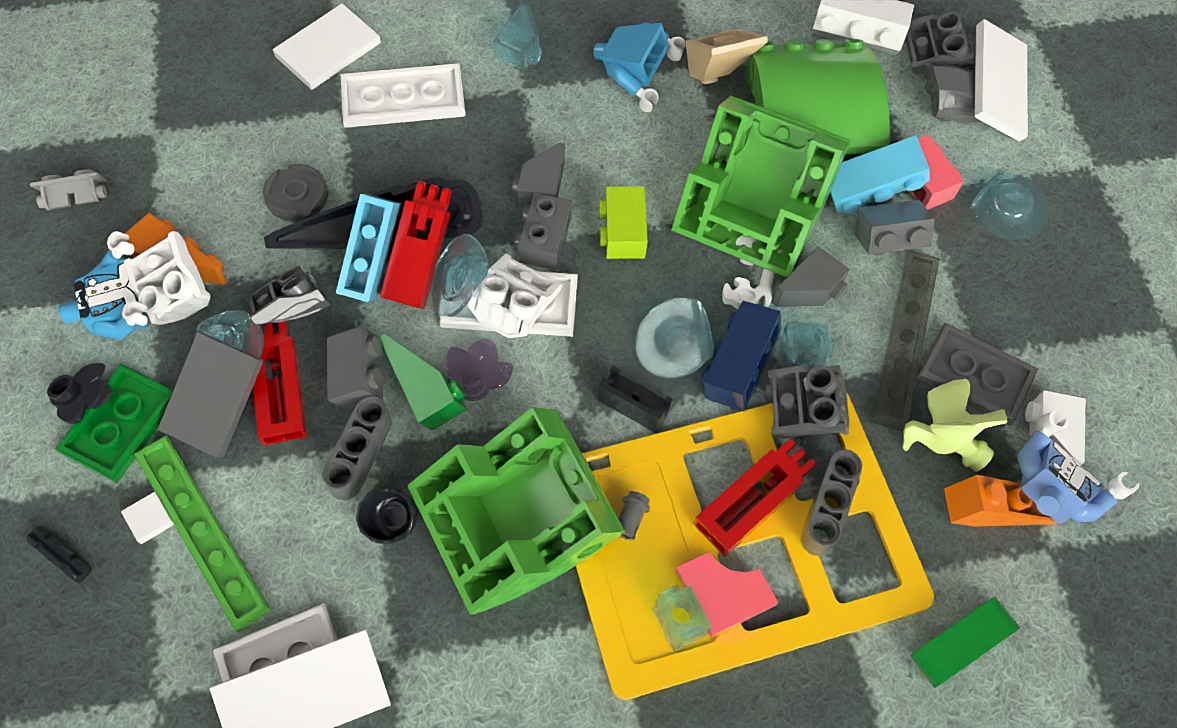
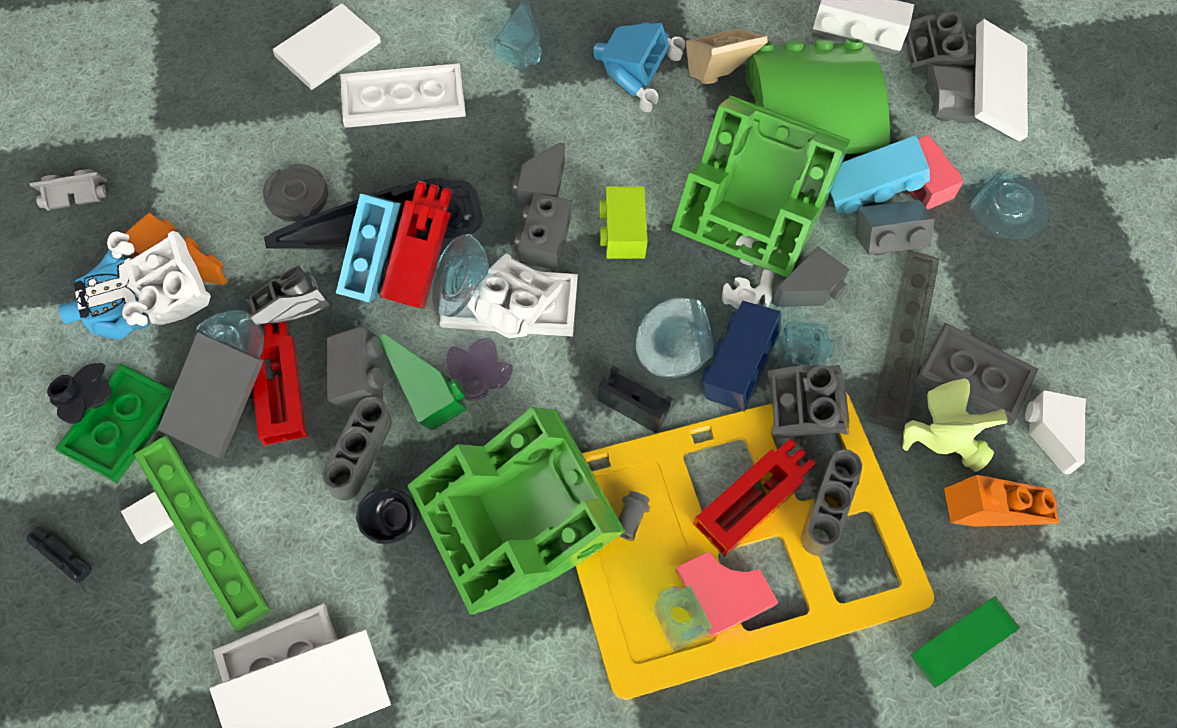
(1060, 483): medium blue torso -> none

